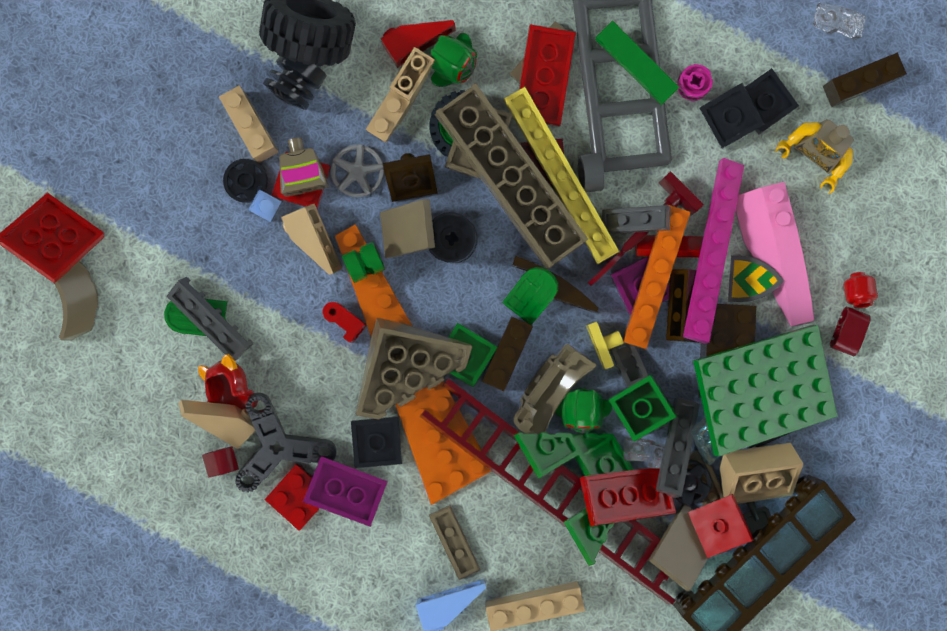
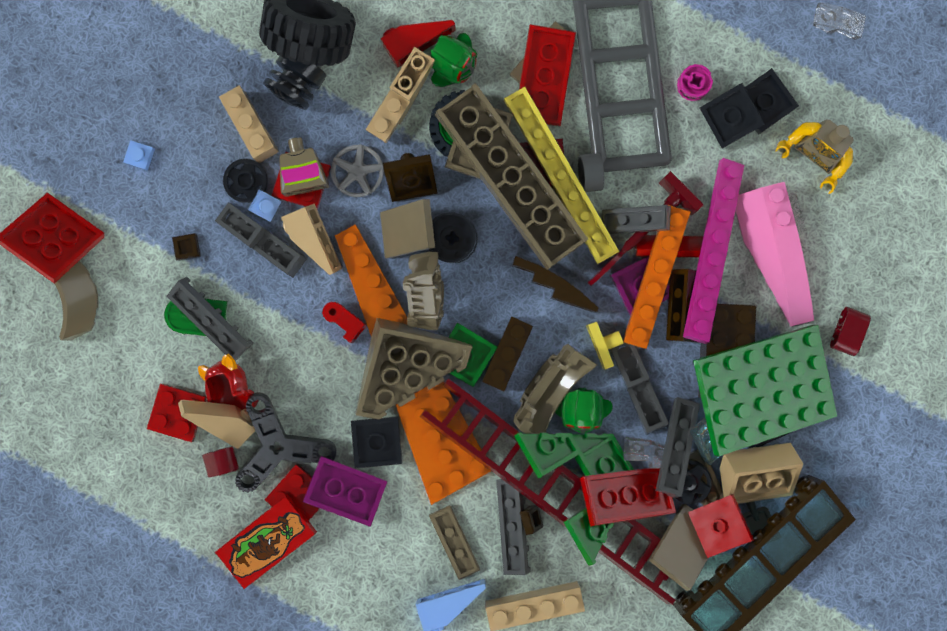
(139, 155): none -> light blue plate
(167, 416): none -> red plate
(186, 247): none -> dark brown tile
(260, 240): none -> dark grey slope
(266, 541): none -> tile
(363, 262): green wheel -> none
(424, 291): none -> dark tan piece
(512, 531): none -> dark grey hinge
(531, 519): none -> dark brown tile
(532, 294): green window -> none
(636, 62): green tile -> none
(643, 407): green brick -> none
(751, 279): sticker -> none
(860, 290): red head -> none
(864, 79): dark brown brick -> none

